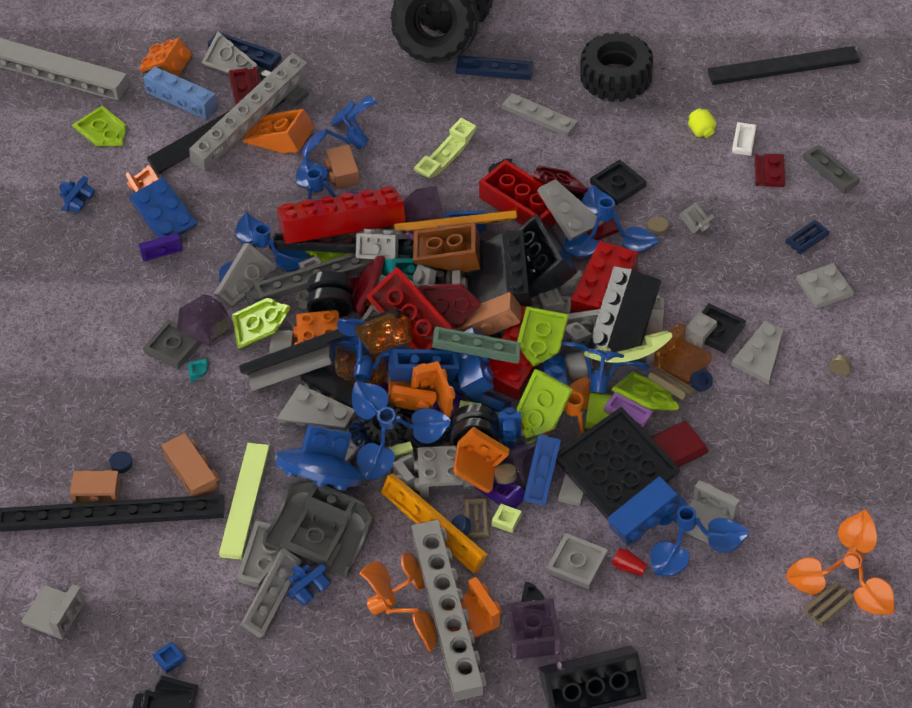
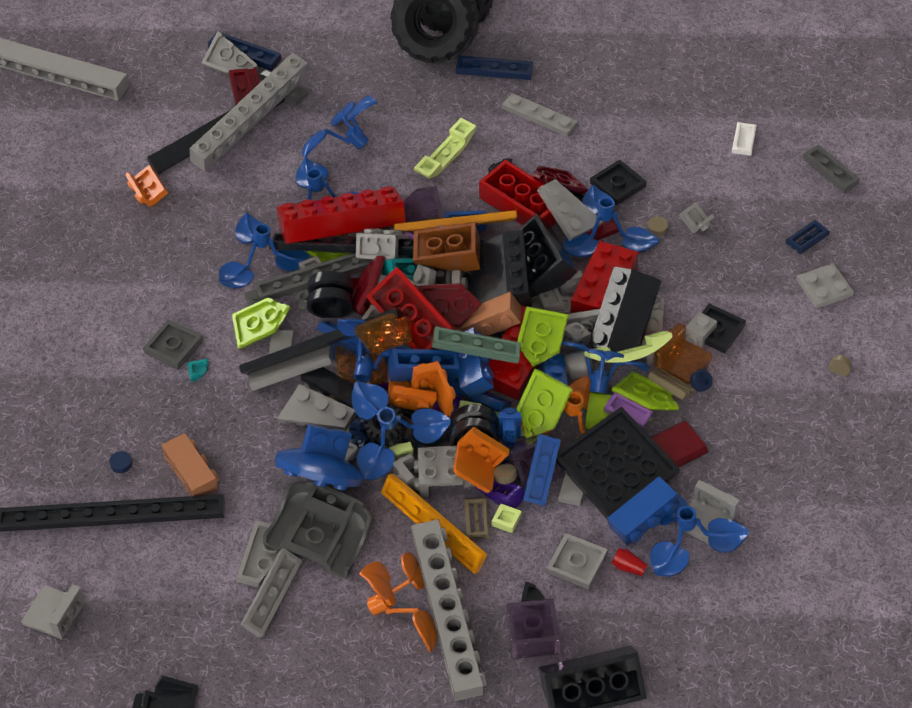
(72, 192): blue hips -> none
(95, 486): nougat brick -> none
(102, 128): lime tile -> none
(160, 247): dark purple plate -> none
(162, 209): blue plate -> none
(169, 657): blue tile -> none
(170, 56): orange bracket -> none
(180, 93): medium blue brick -> none
(205, 320): clear purple slope -> none
(244, 501): yellowish green tile -> none
(246, 269): light grey wing -> none
(281, 131): orange slope -> none
(300, 590): blue hips -> none
(314, 324): orange bracket -> none
(342, 167): nougat brick -> none
(462, 523): dark blue tile -> none
(482, 611): orange bracket -> none
(612, 82): black tyre -> none
(702, 123): neon yellow head -> none
(760, 352): light grey wing -> none
(769, 170): dark red plate -> none
(783, 65): black tile -> none
(841, 592): dark tan tile -> none
(861, 537): orange plant -> none

